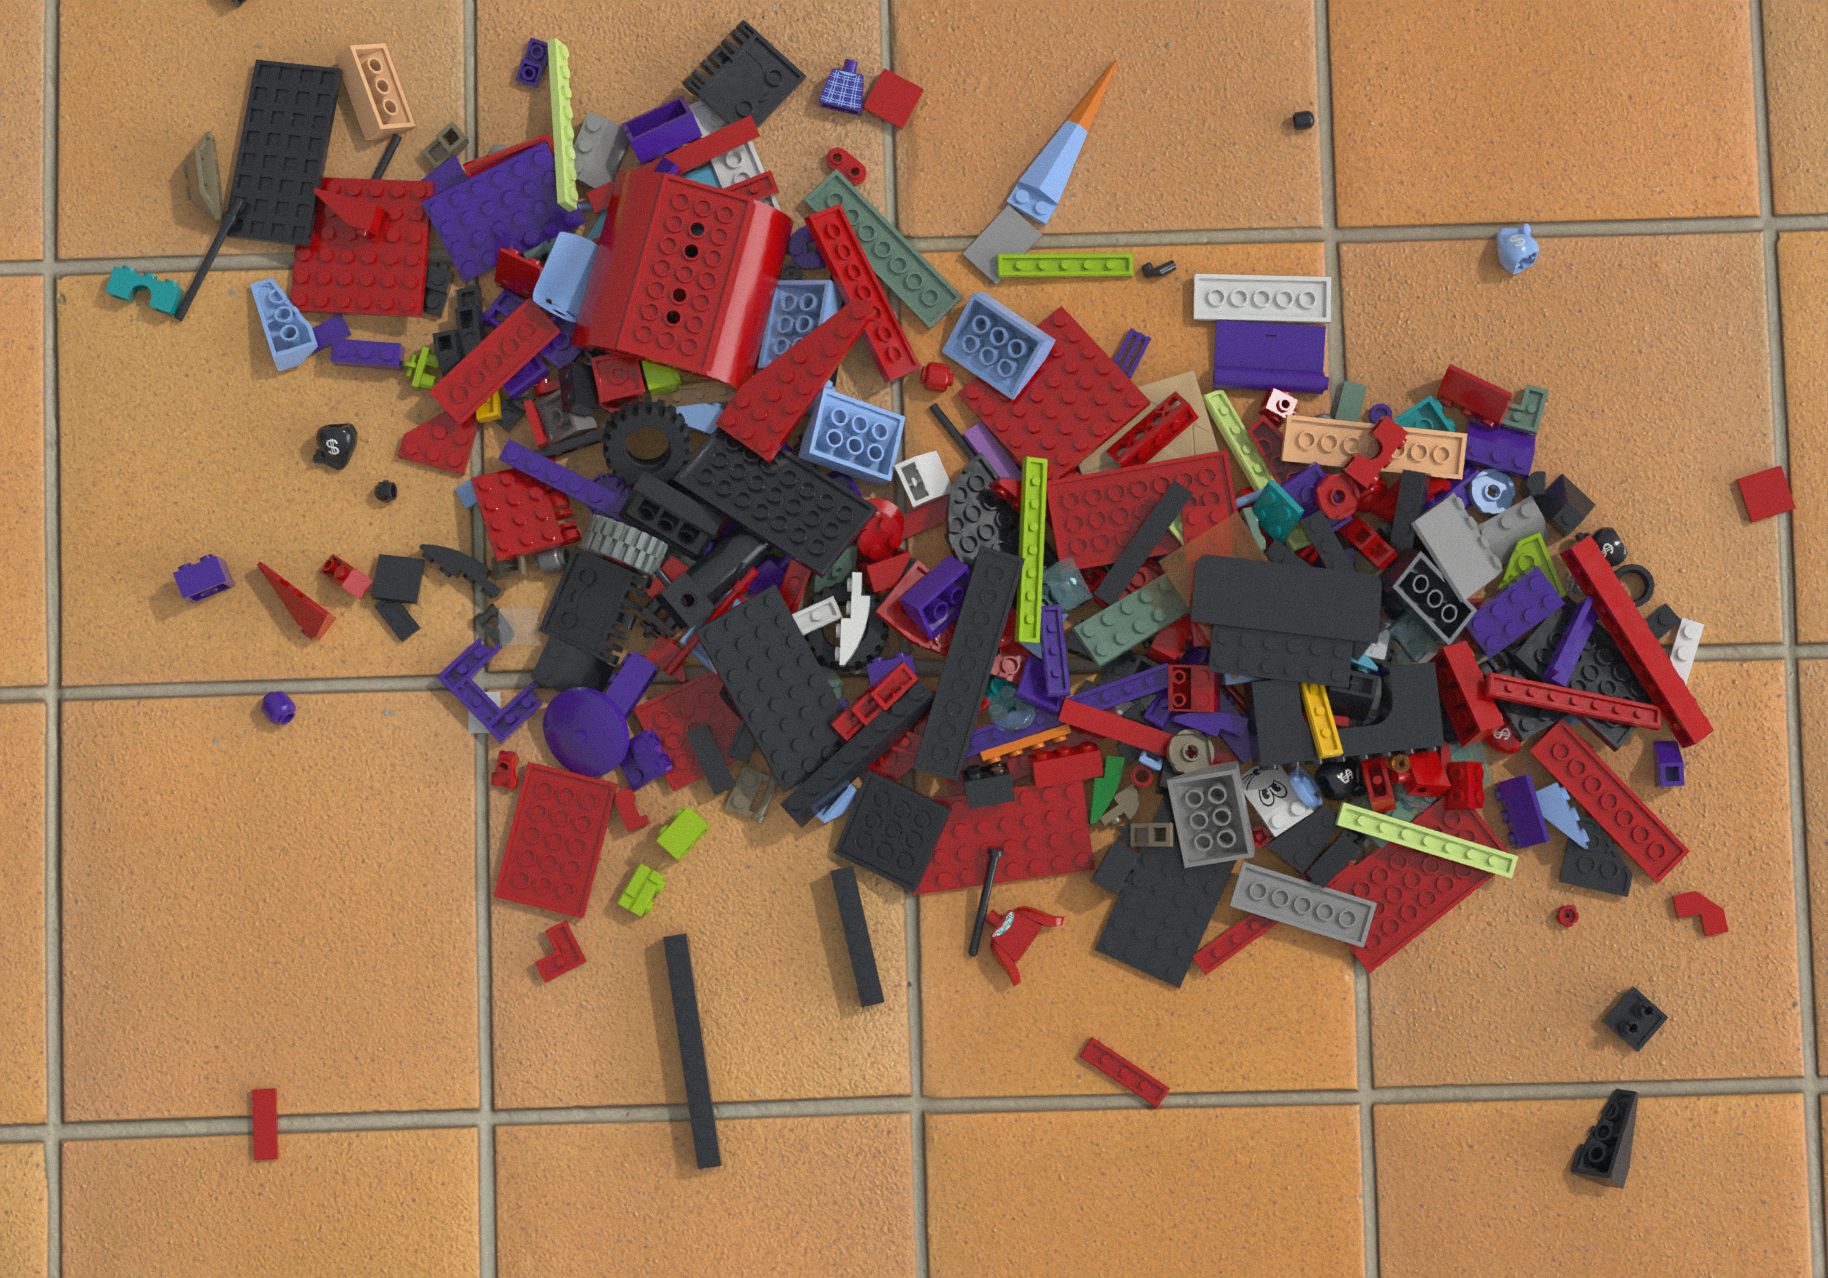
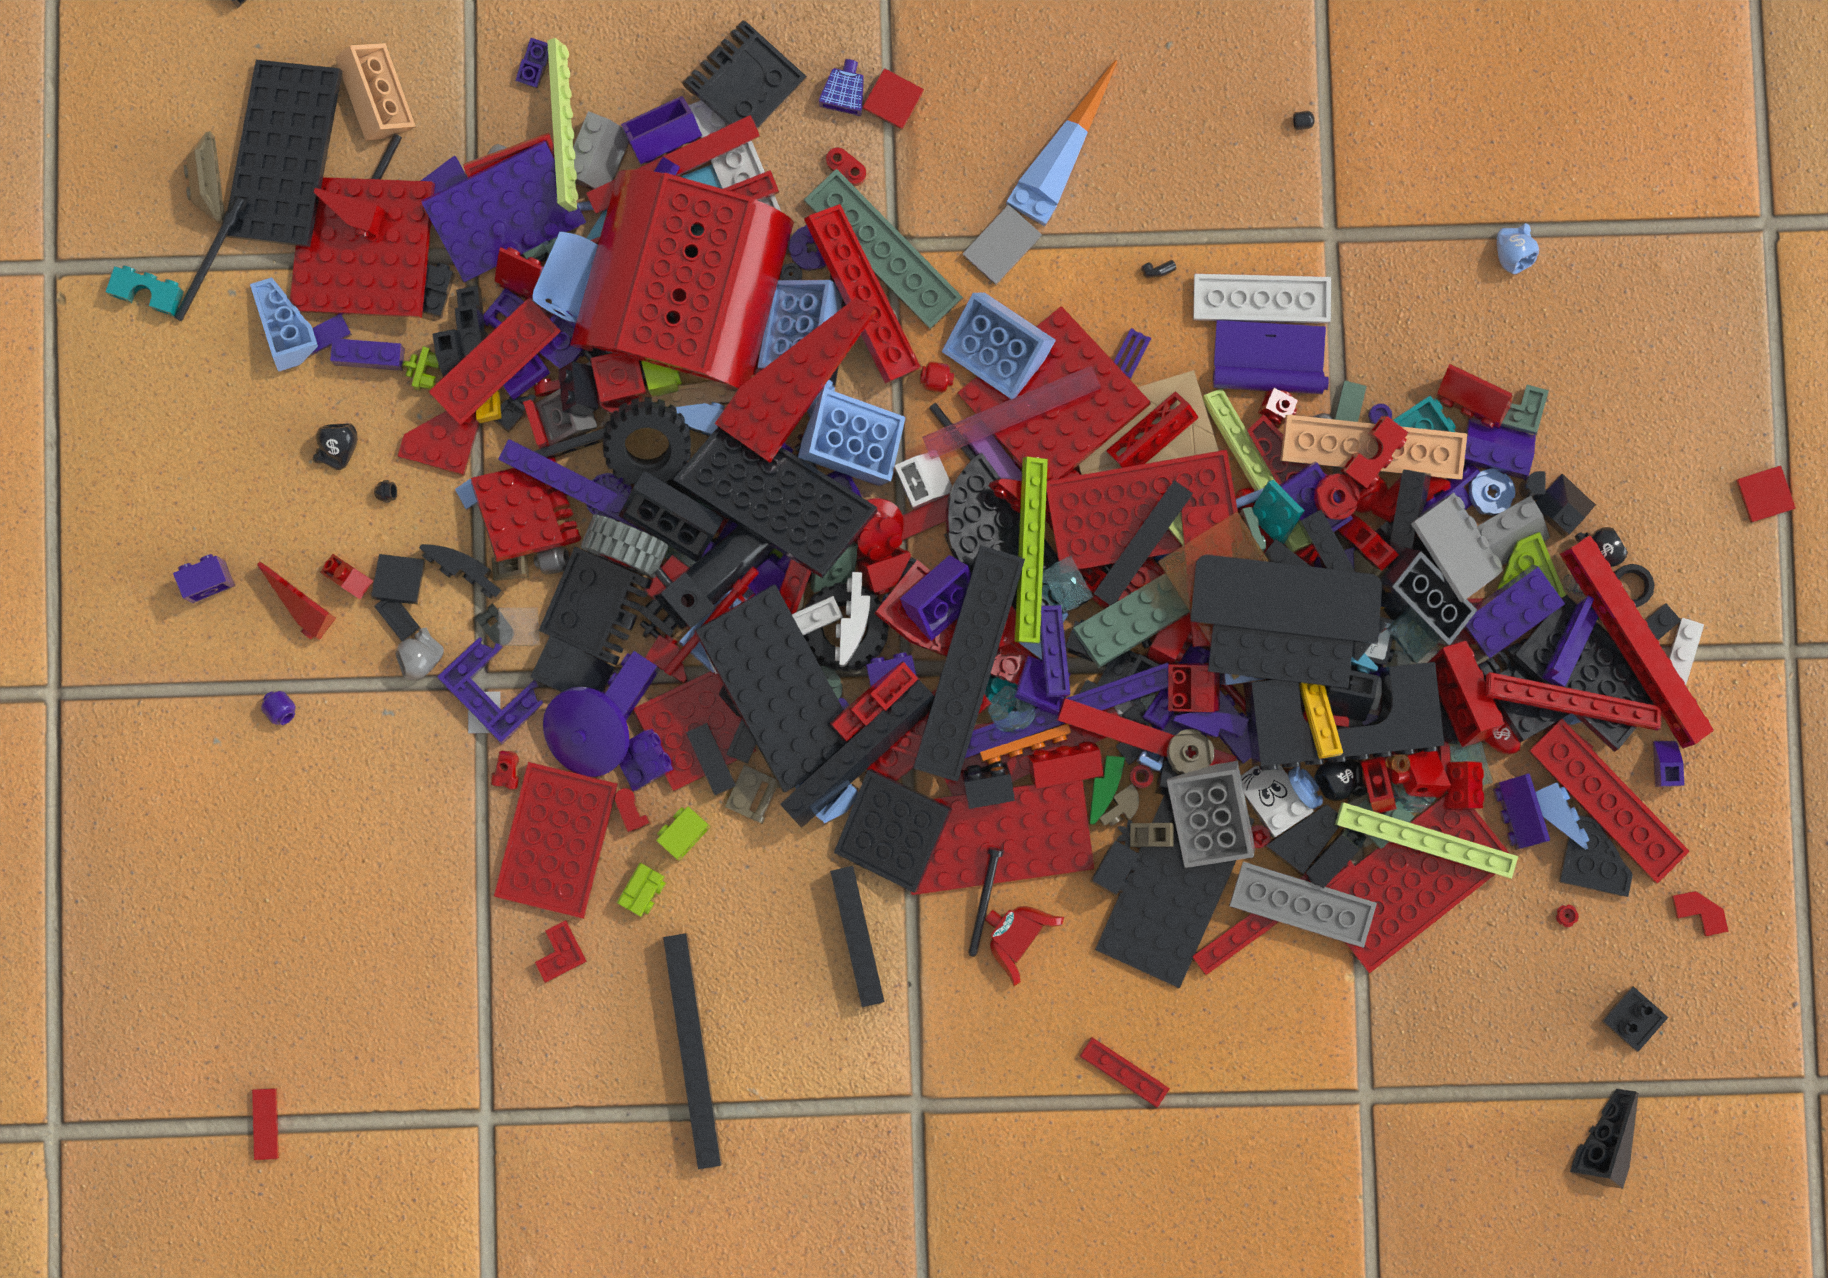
(418, 655): none -> light grey piece
(448, 143): dark tan brick -> none
(1011, 412): none -> clear pink tile
(1065, 265): lime tile -> none

